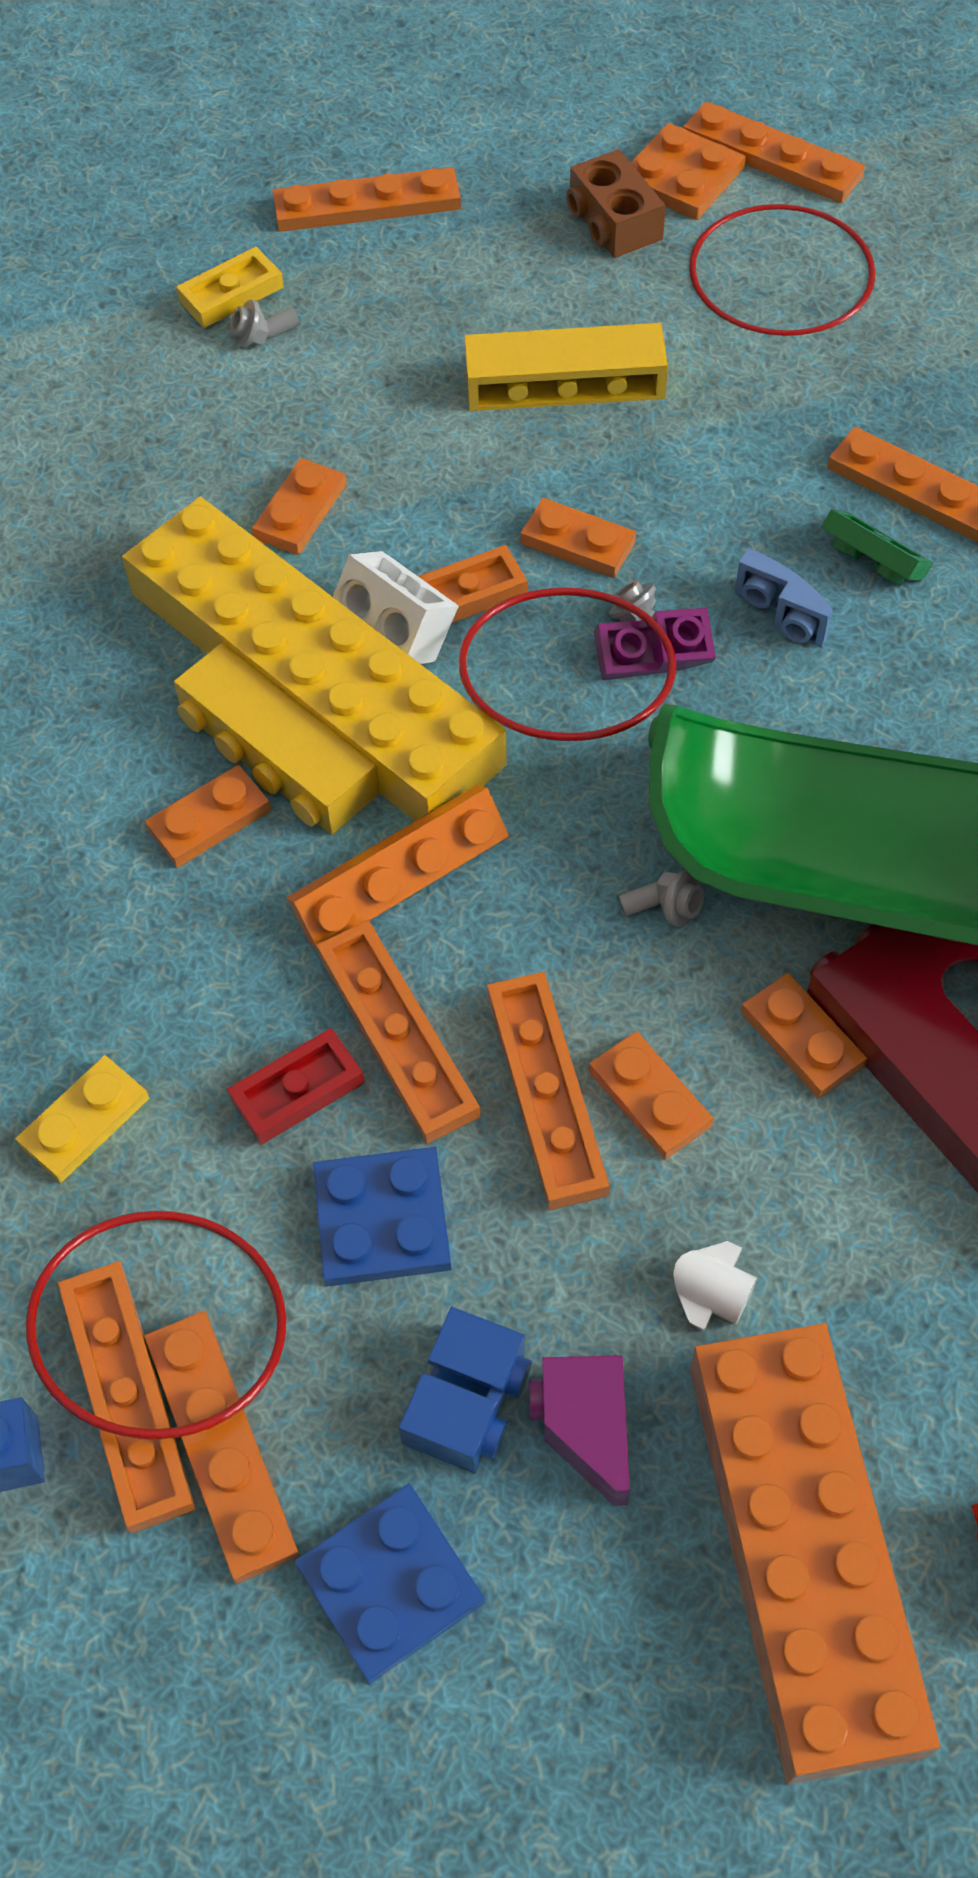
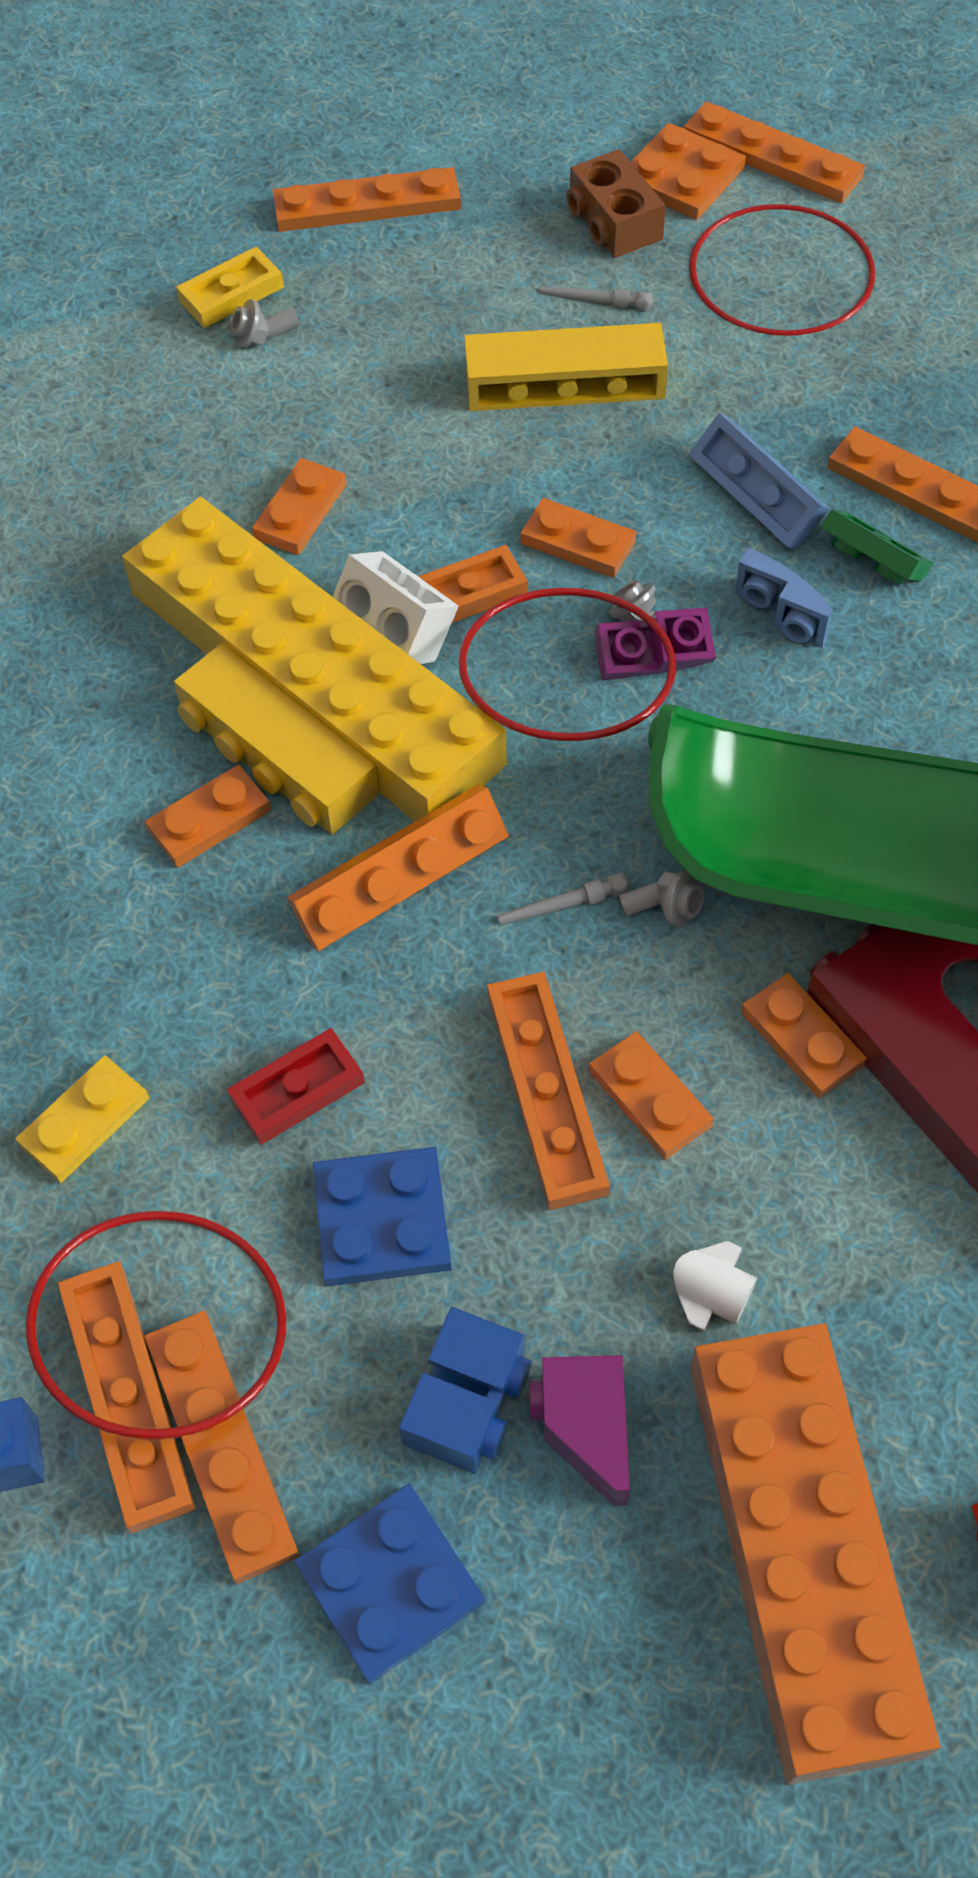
(398, 1032): orange plate -> none
(592, 892): none -> light grey piece
(619, 299): none -> light grey piece
(758, 481): none -> medium blue plate

